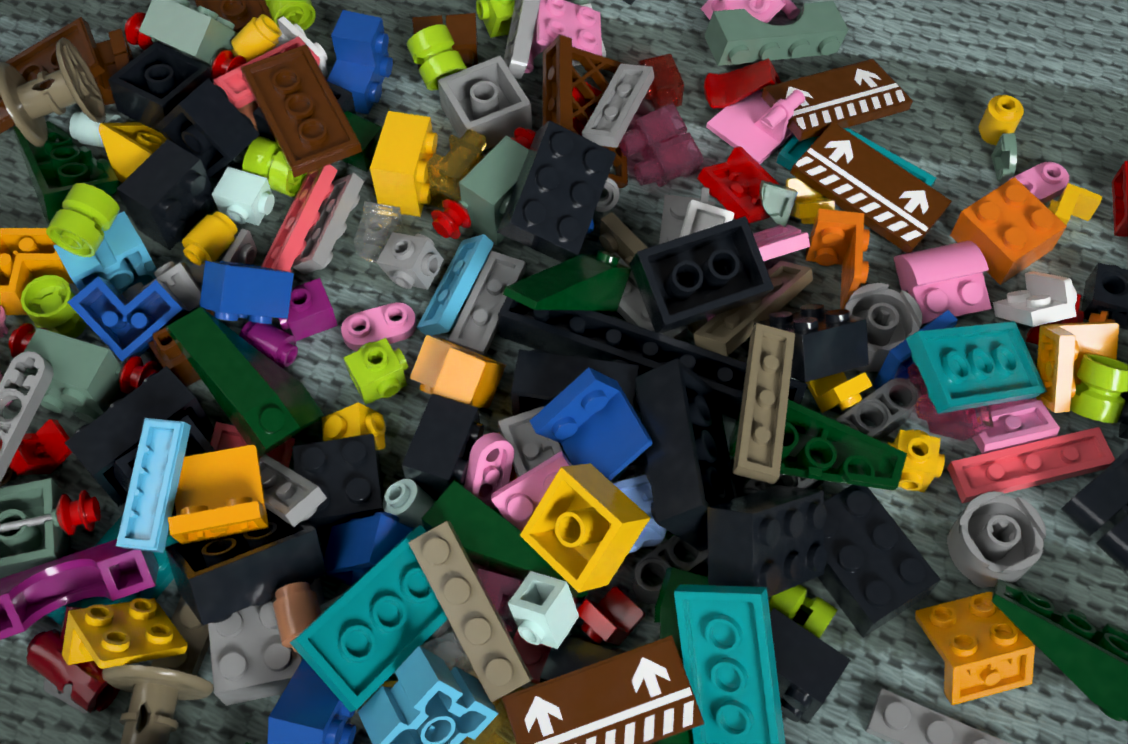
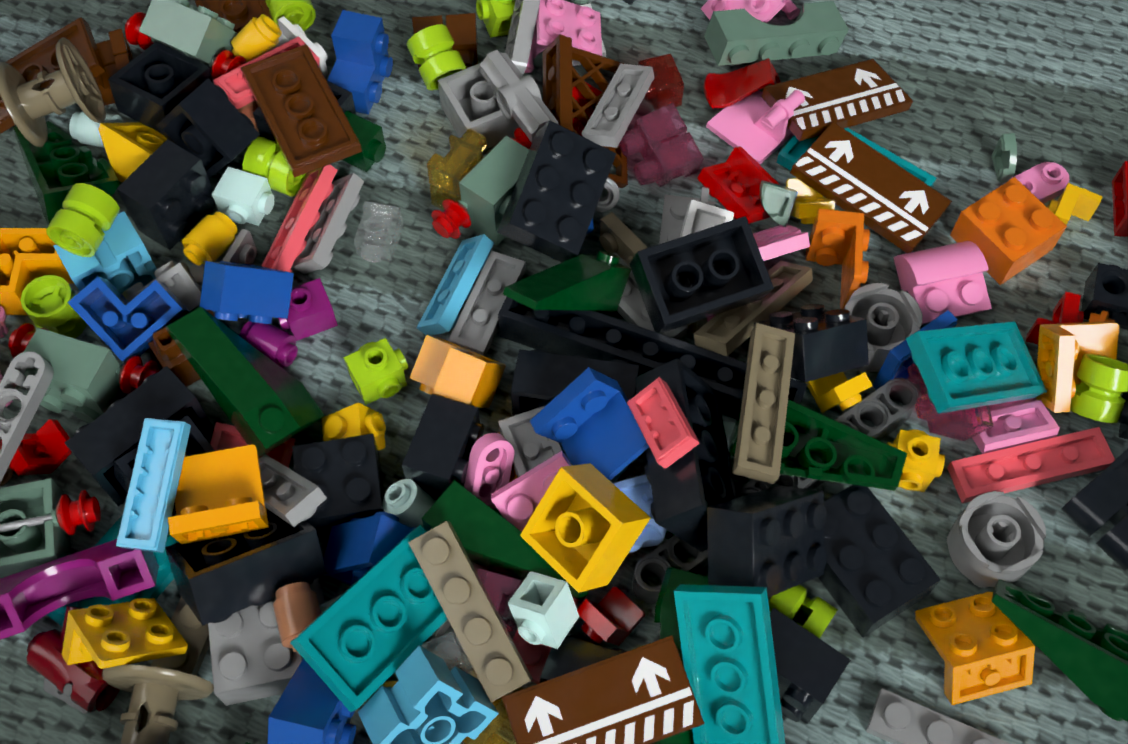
(379, 325): bright pink plate -> none
(401, 162): yellow brick -> none
(410, 260): light grey brick -> none
(515, 94): none -> light grey piece
(662, 423): none -> coral plate
(1000, 118): yellow brick -> none
(1045, 300): white bracket -> none

